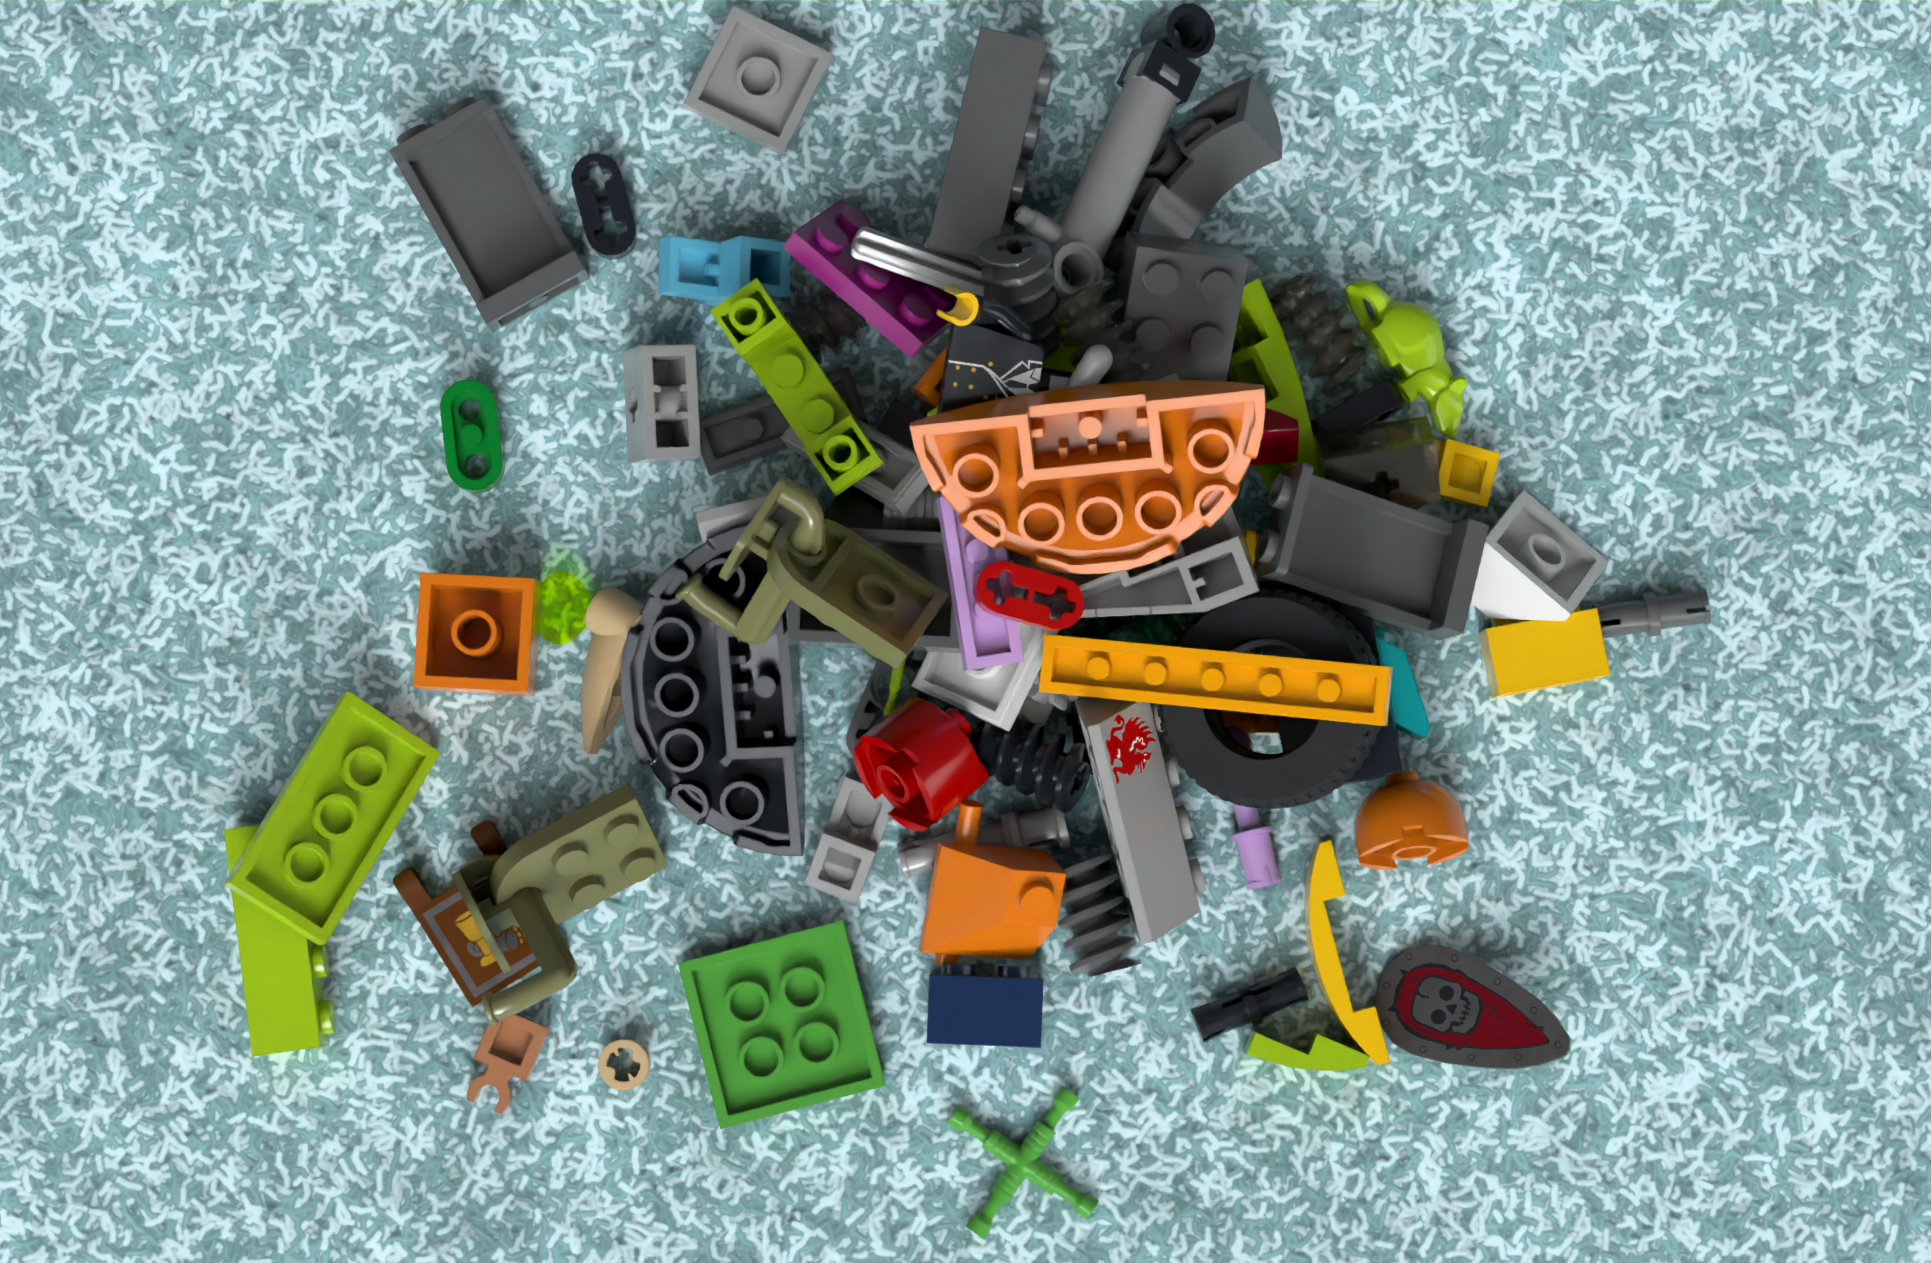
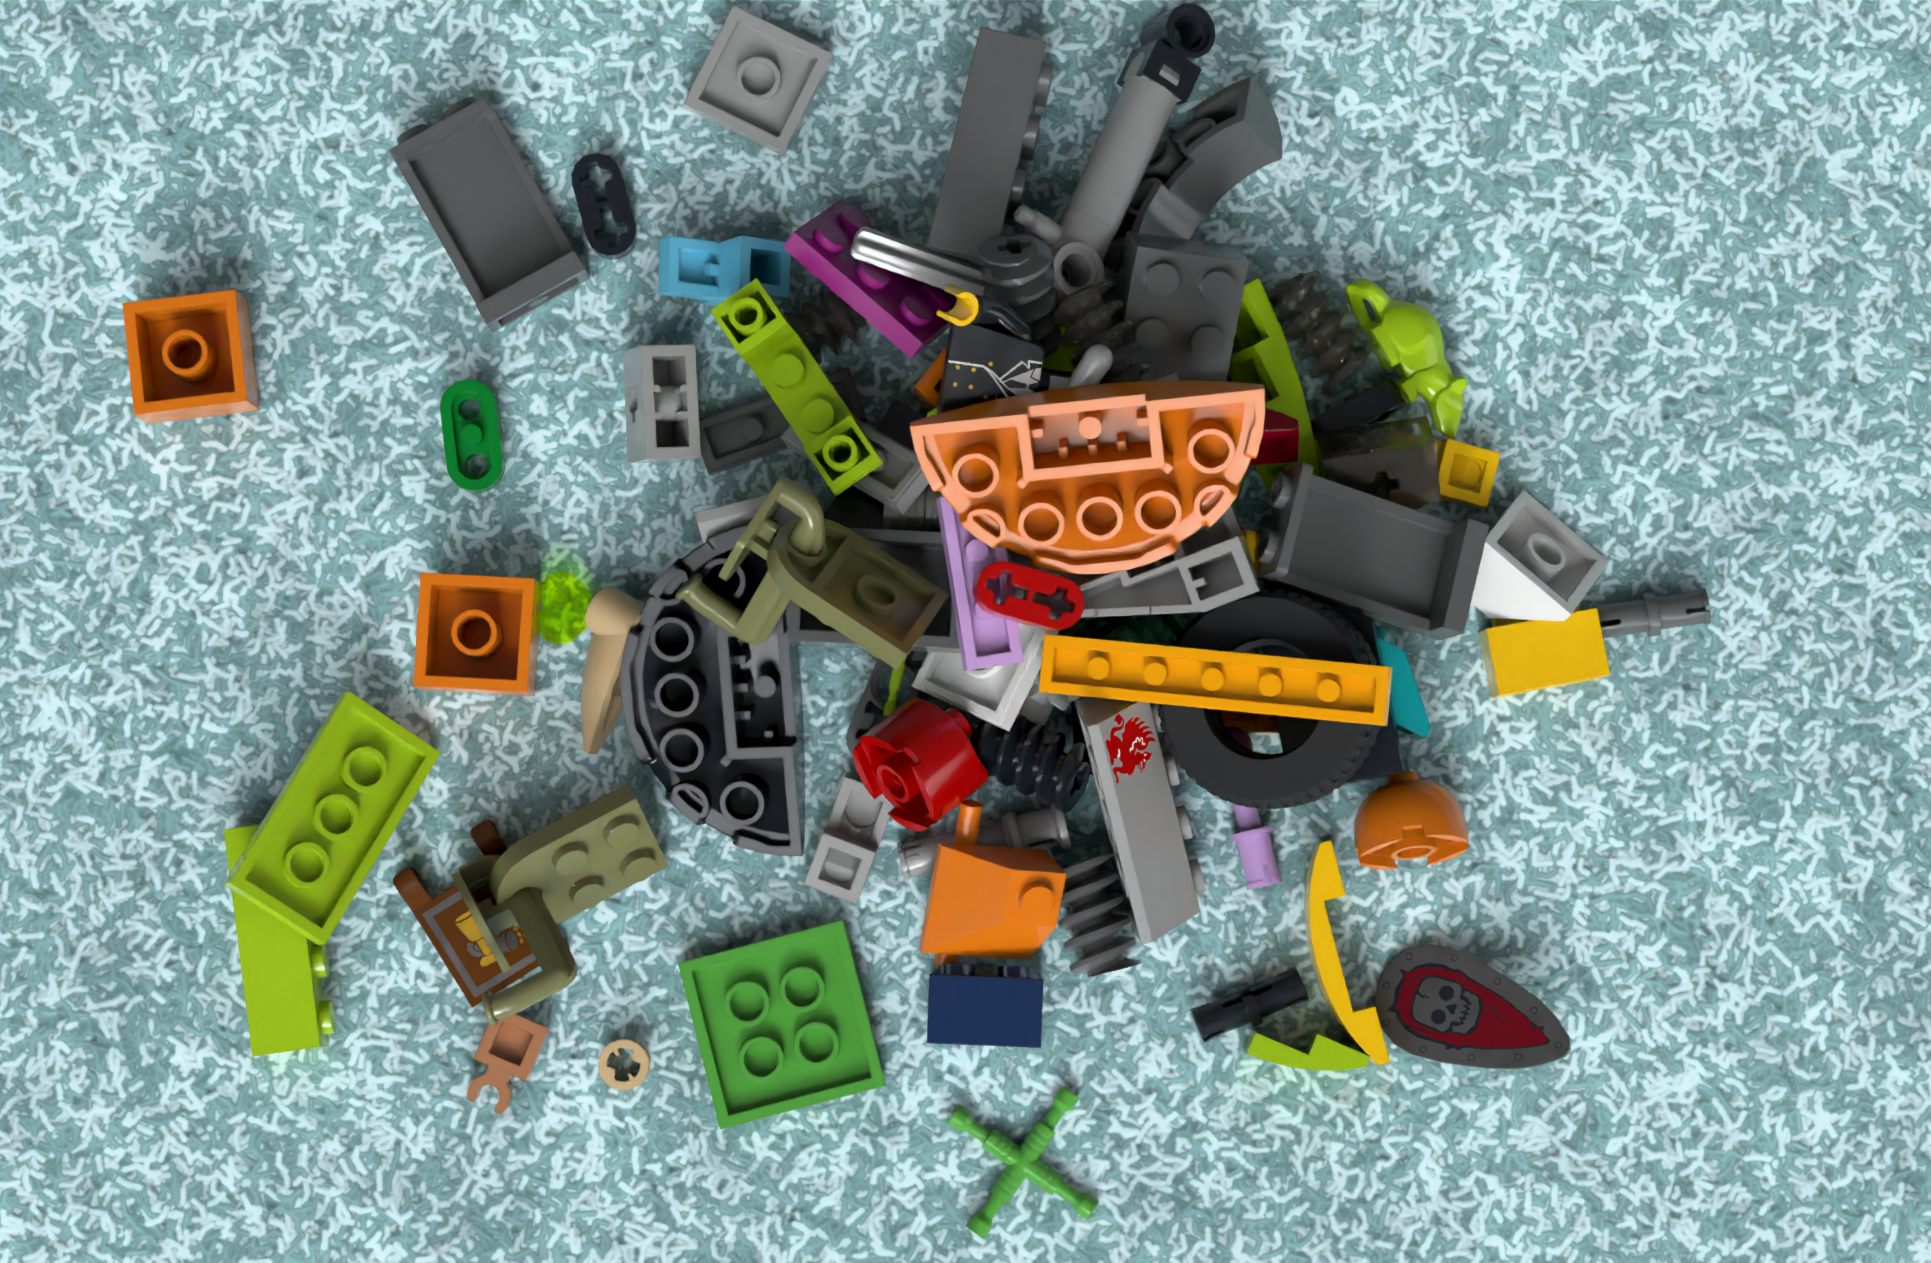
(191, 356): none -> orange brick

